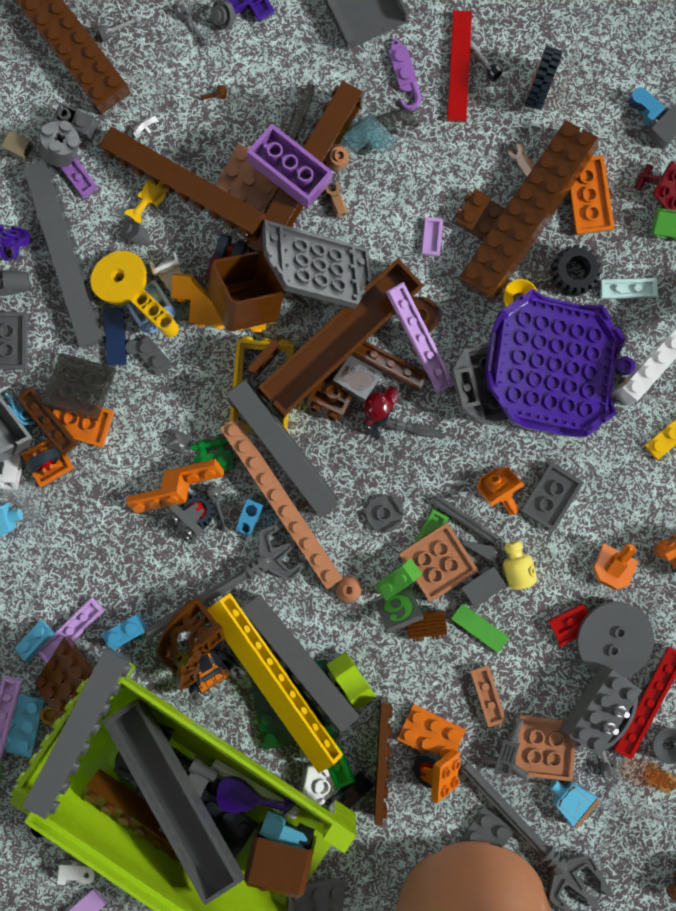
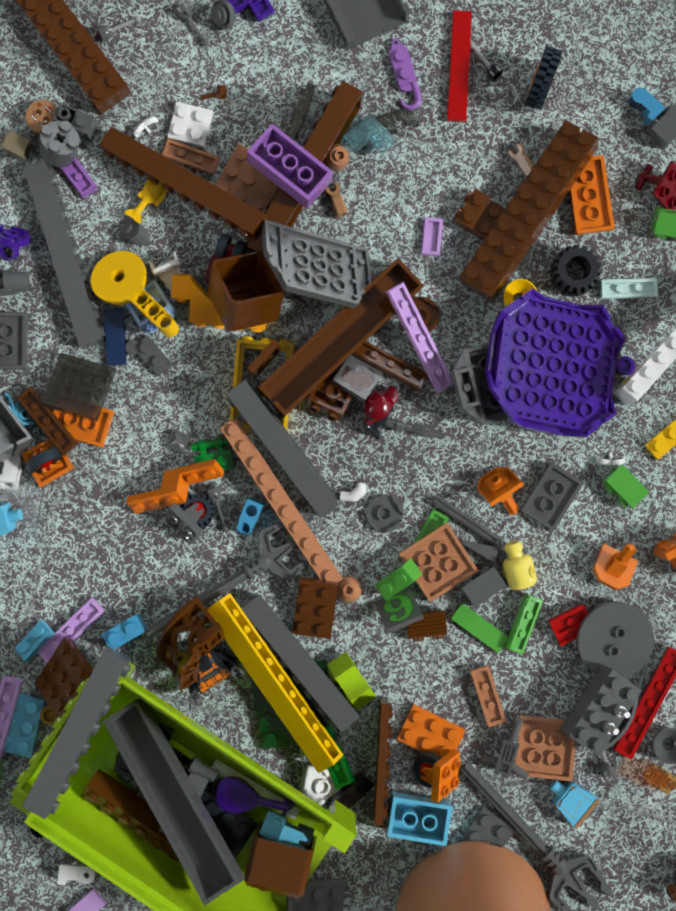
(39, 114): none -> medium nougat head
(190, 124): none -> white plate
(191, 157): none -> nougat tile
(315, 608): none -> reddish brown plate
(356, 494): none -> white arm
(419, 818): none -> medium azure brick
(523, 624): none -> bright green tile
(610, 462): none -> white piece
(624, 486): none -> bright green brick

